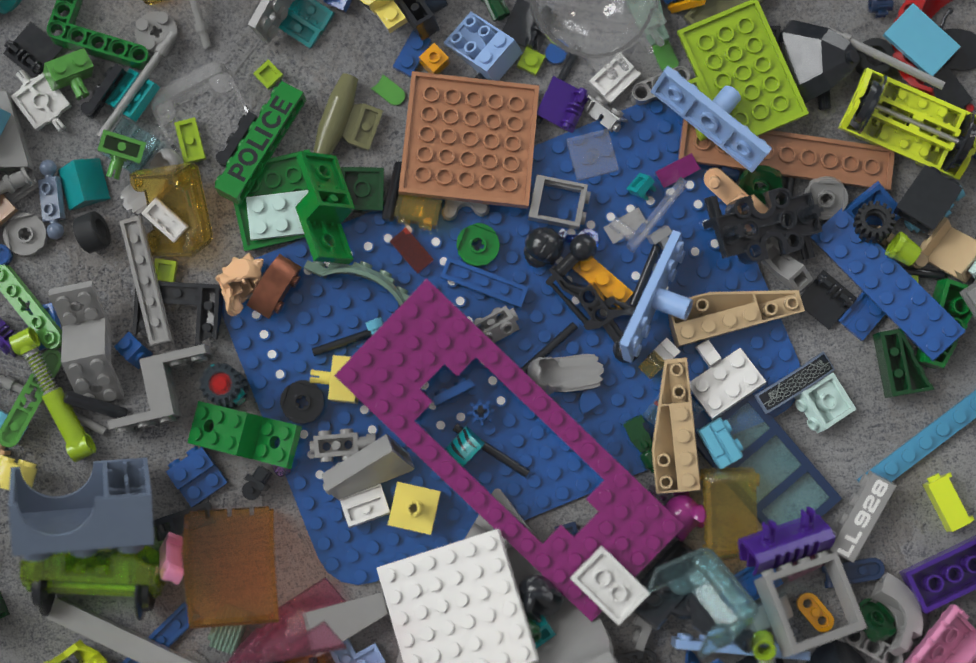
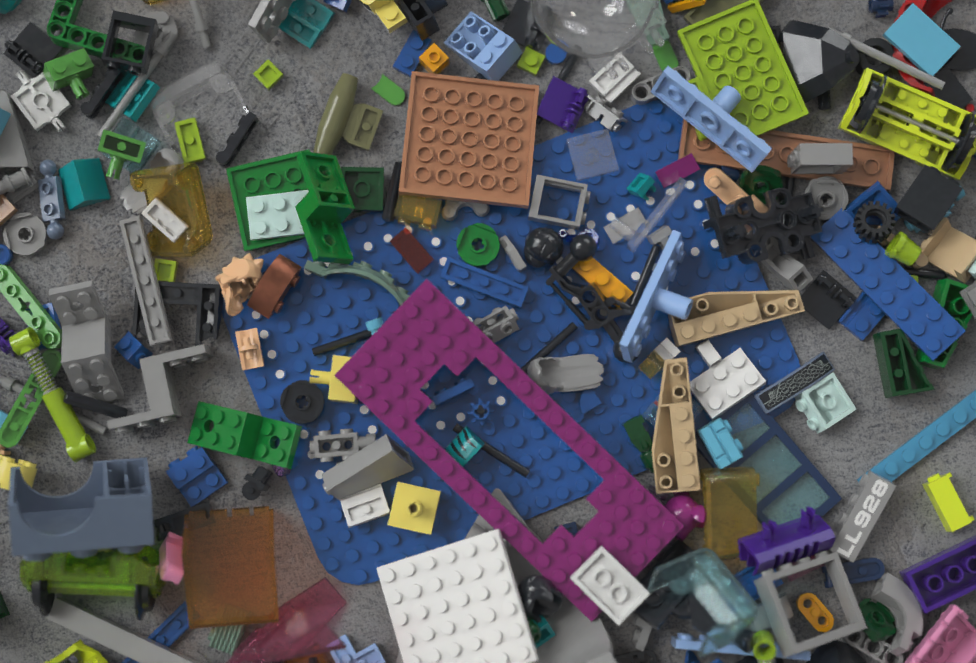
(91, 232): black tyre -> none
(133, 22): none -> black window
(224, 386): black plate -> none
(249, 349): none -> light nougat hips
(260, 143): green brick -> none
(349, 616): light grey slope -> none
(512, 254): none -> light grey tile
(820, 158): none -> light grey window

